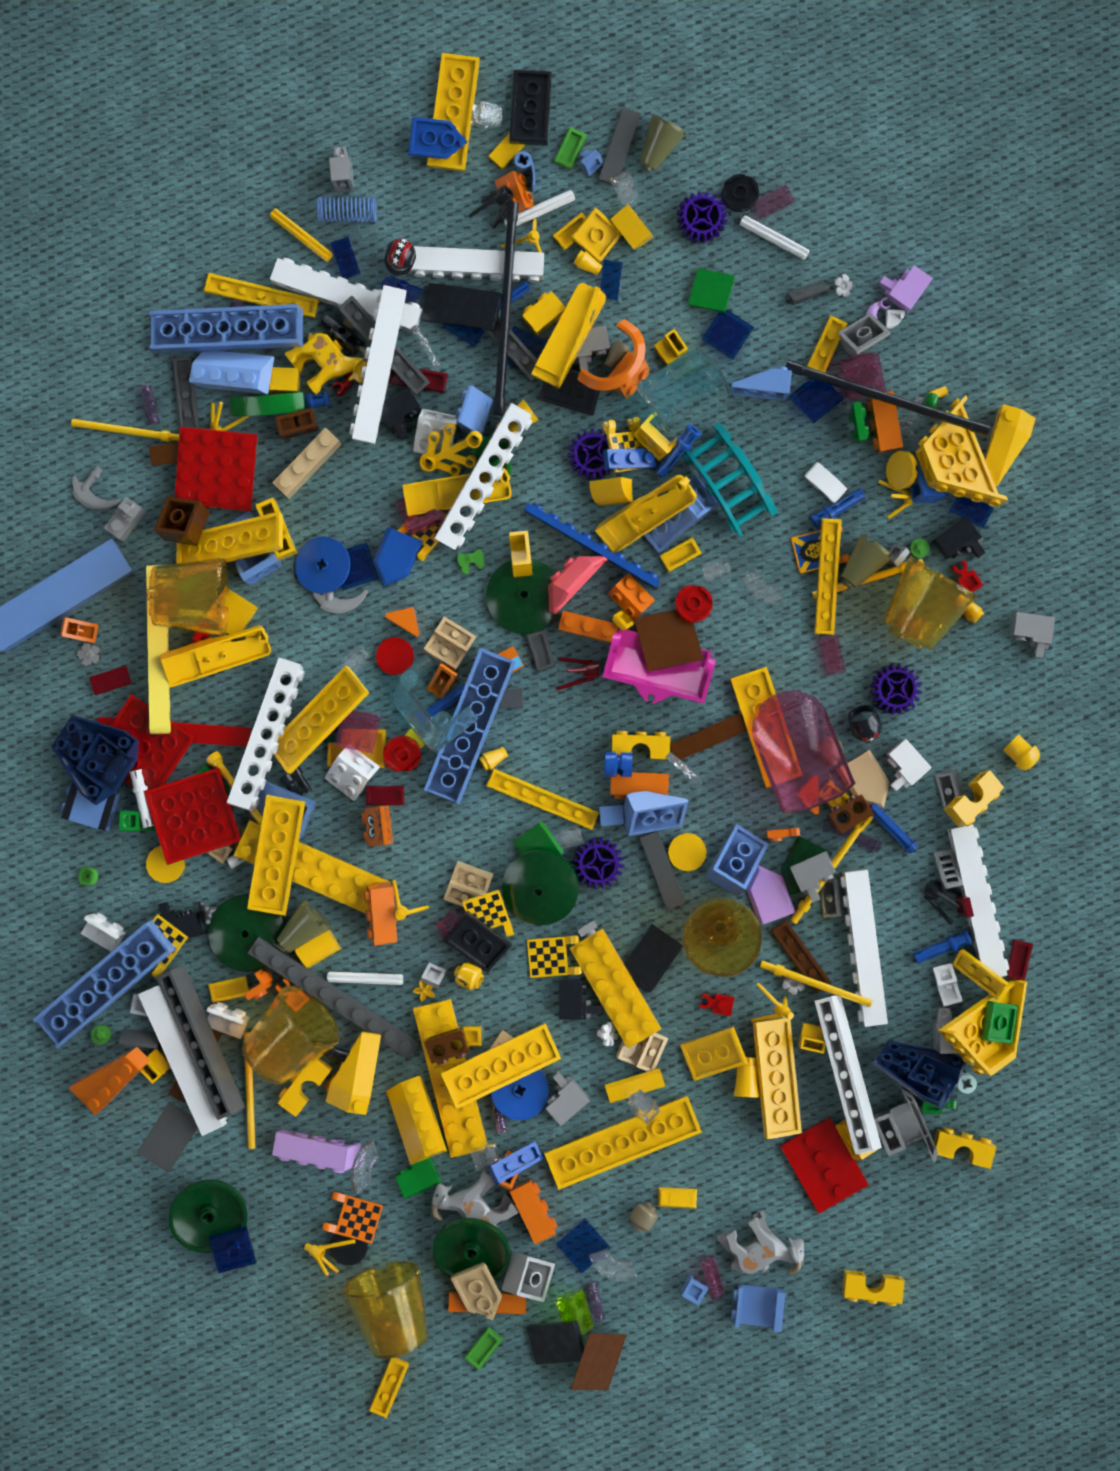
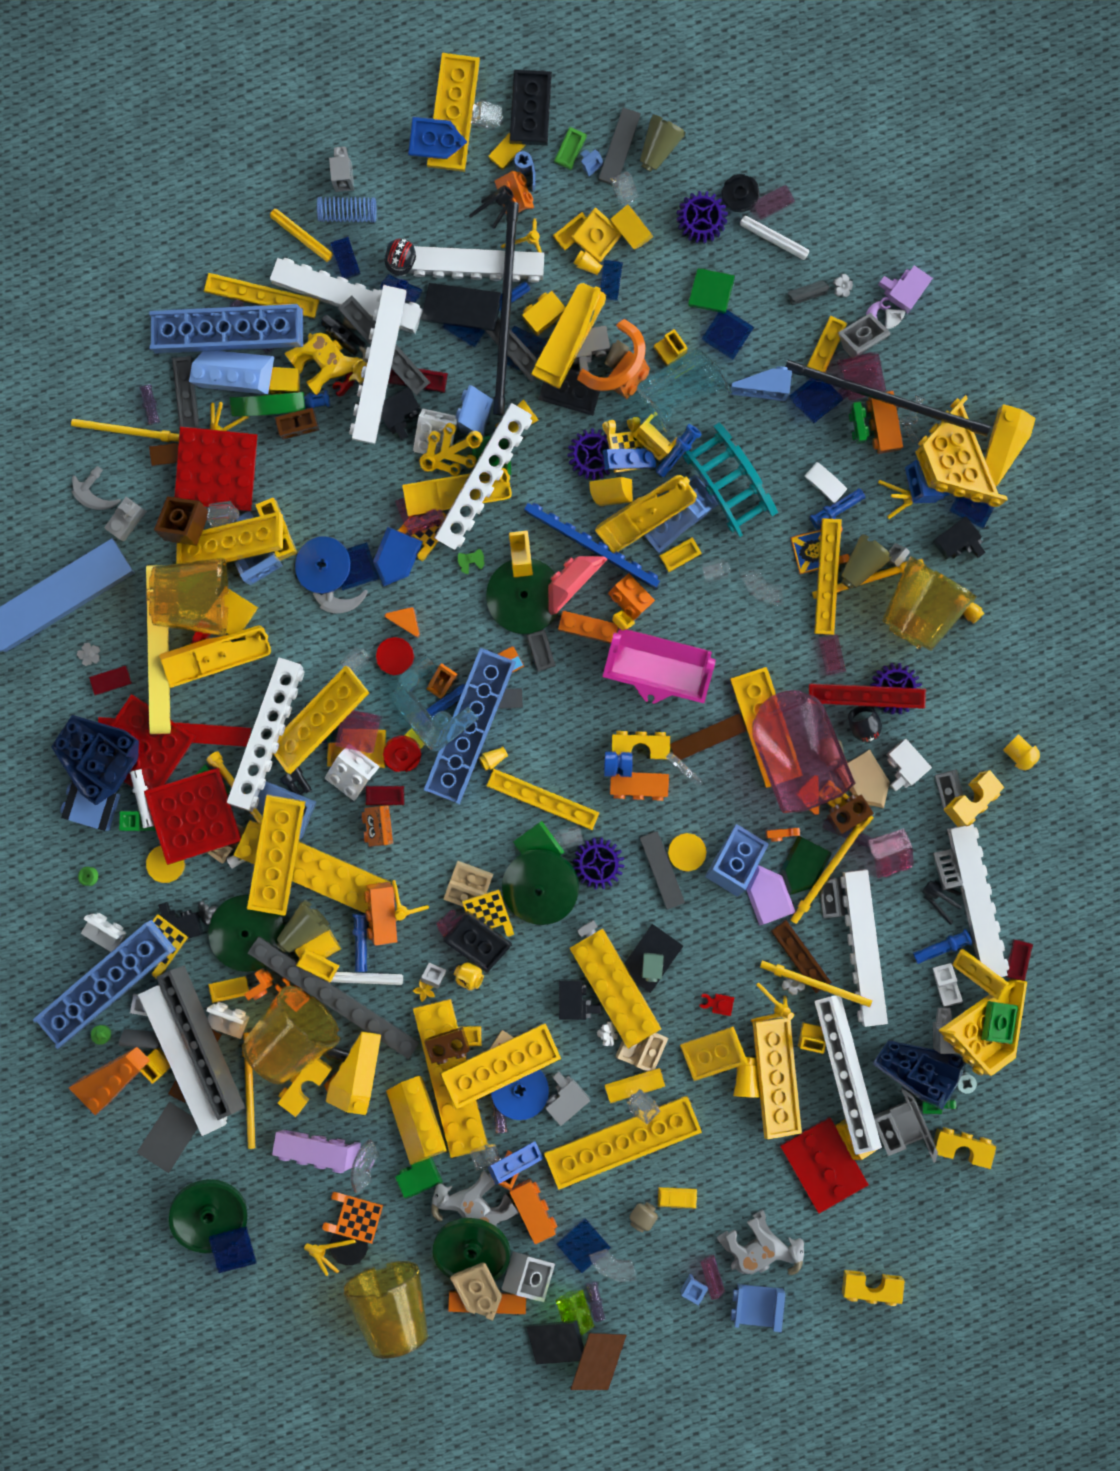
(79, 630): orange slope -> none
(222, 514): none -> clear brick
(307, 463): tan brick -> none
(317, 965): none -> yellow tile
(360, 933): none -> blue pin
(389, 1387): yellow tile -> none
(425, 345): clear piece -> none
(449, 643): tan slope -> none
(483, 1348): bright green tile -> none
(544, 207): white axle -> none
(549, 956): yellow flag -> none
(590, 670): dark red plant -> none
(611, 815): medium blue panel -> none
(652, 812): medium blue slope -> none
(652, 966): none -> sand green brick
(667, 640): reddish brown piece -> none
(693, 603): red tile -> none
(723, 950): clear yellow cone -> none
(811, 871): light grey hinge -> none
(869, 695): none -> red plate
(891, 853): none -> clear pink bracket
(893, 829): blue axle -> none
(901, 470): yellow tile -> none
(919, 548): bright green tile -> none
(934, 395): arm -> none
(965, 903): dark red tile -> none
(967, 579): red plate -> none
(1035, 628): light grey hinge -> none

